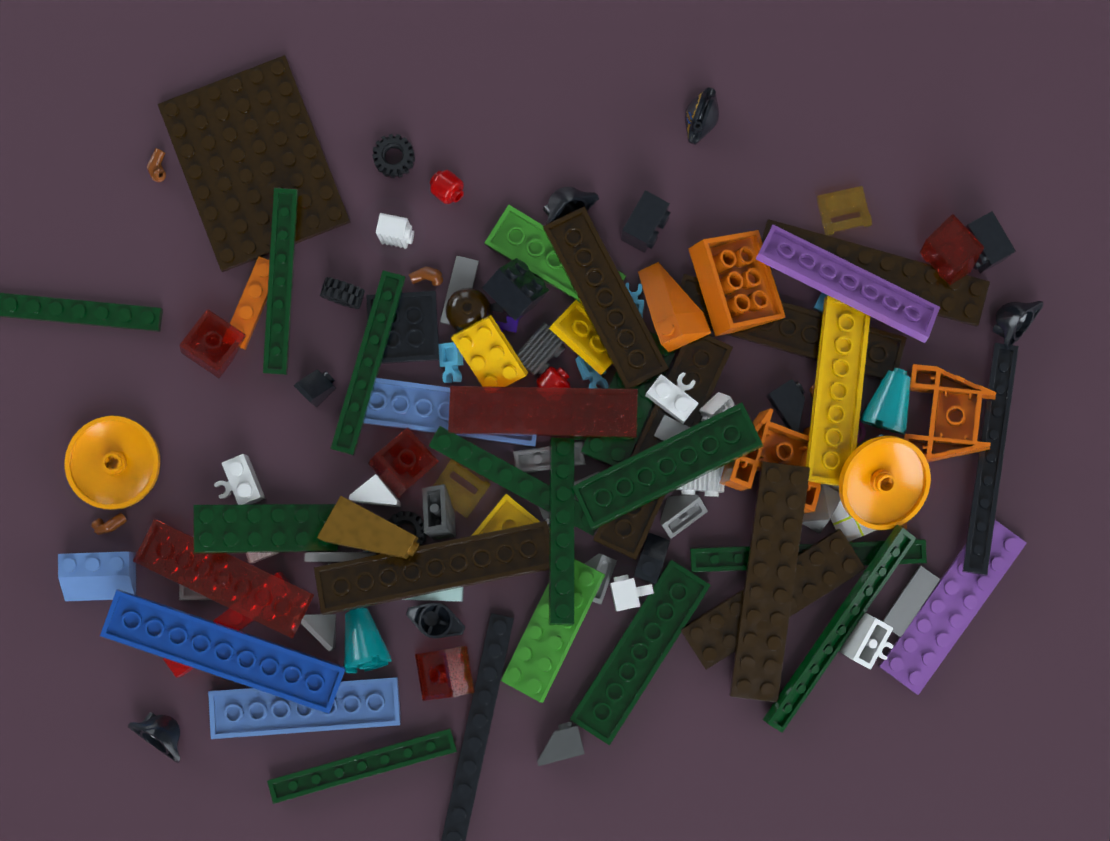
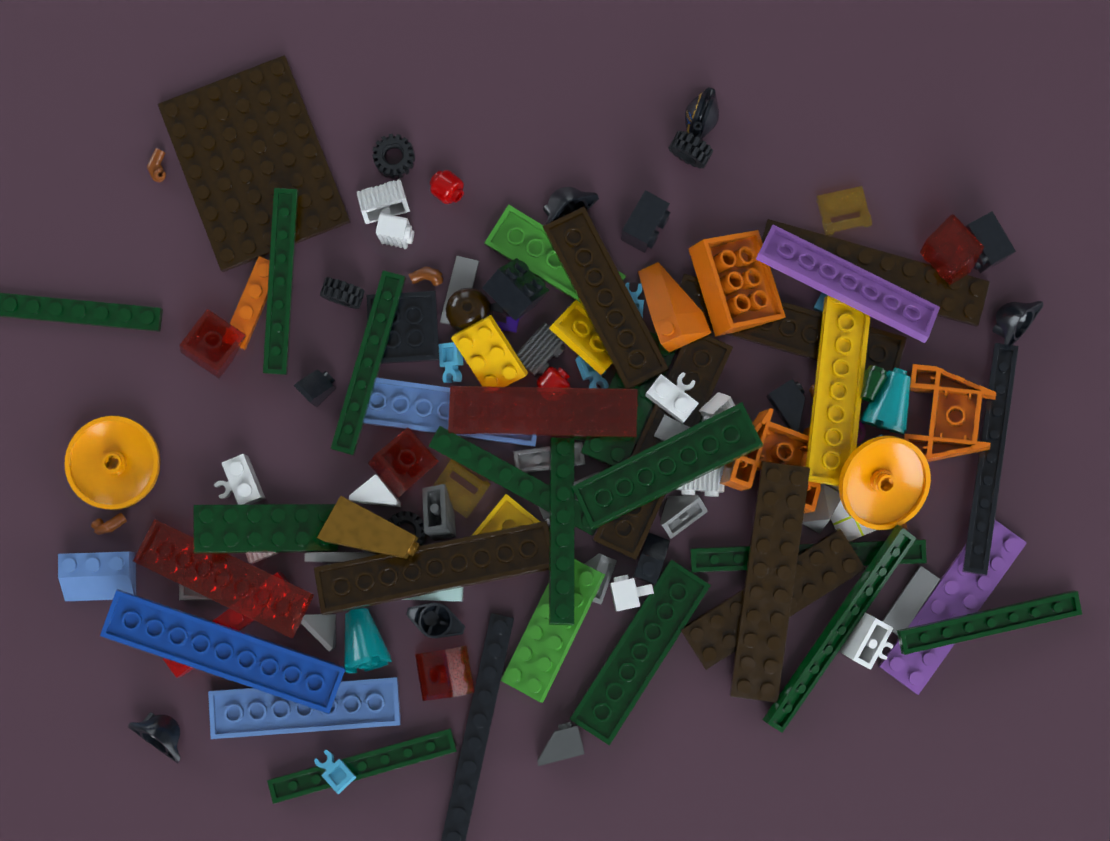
(336, 773): none -> medium azure plate
(383, 199): none -> white brick
(690, 149): none -> black tyre
(872, 382): none -> dark green cone
(989, 622): none -> dark green plate

